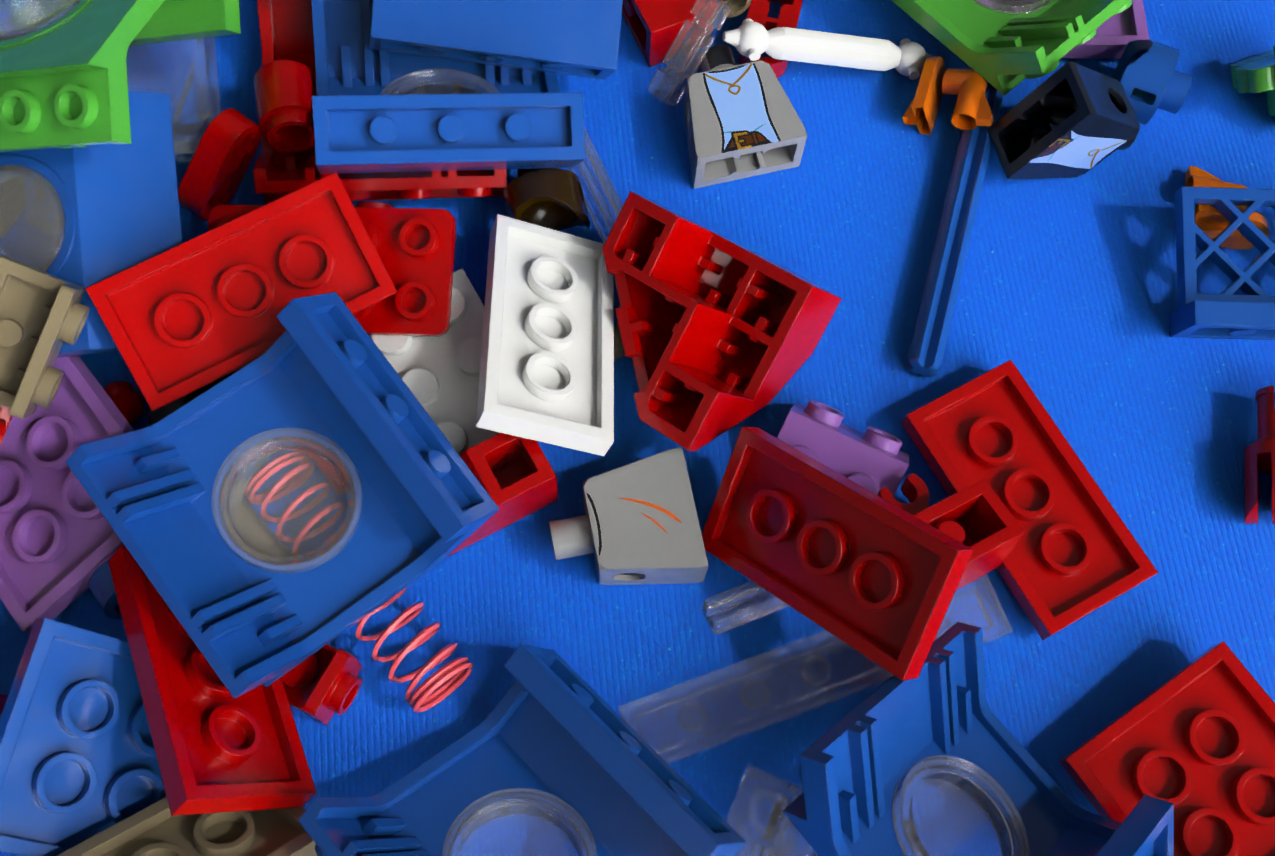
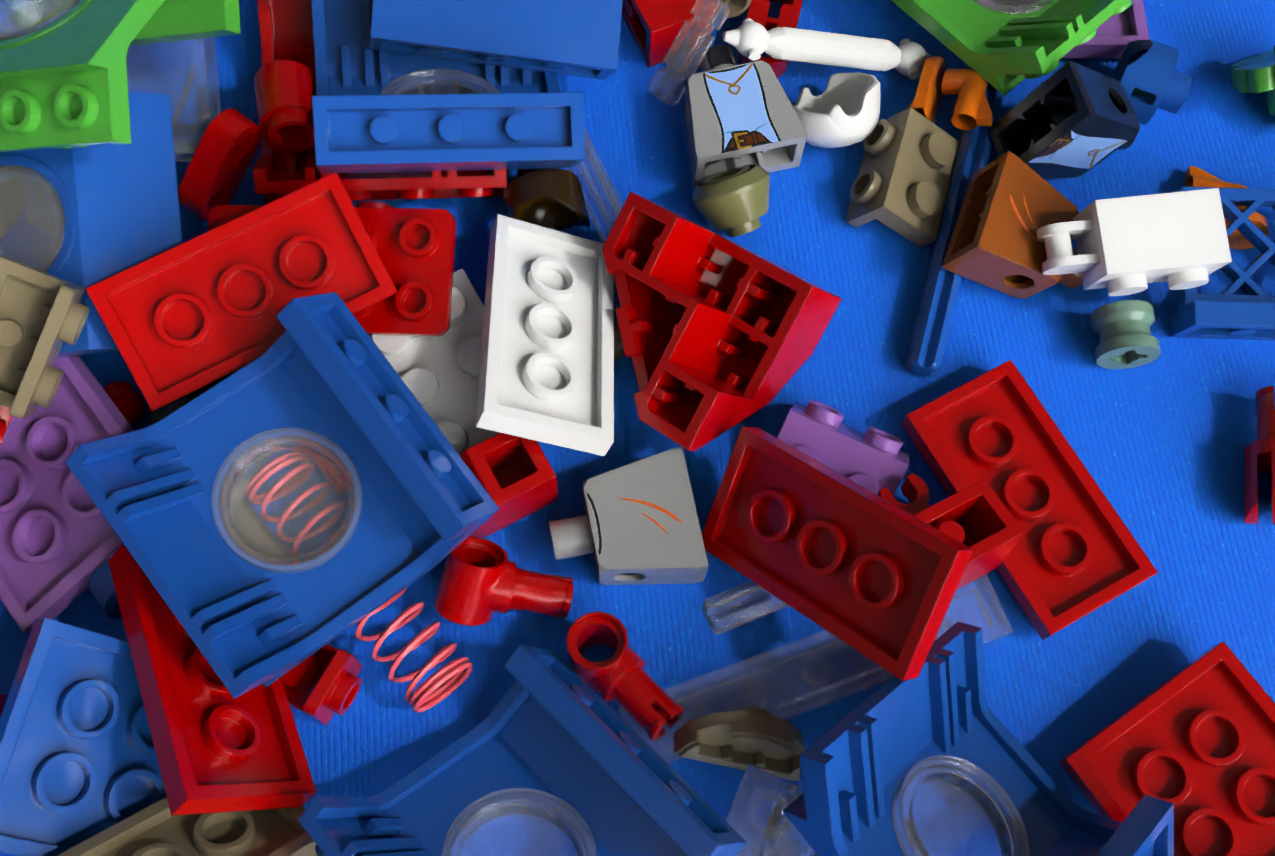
(483, 581): none -> red pin
(622, 674): none -> red pin
(734, 199): none -> olive cone
(743, 739): none -> dark tan plate
(843, 112): none -> white hair
(904, 177): none -> dark tan bracket
(998, 228): none -> dark orange torso
(1124, 334): none -> sand green wheel
(1141, 242): none -> white brick

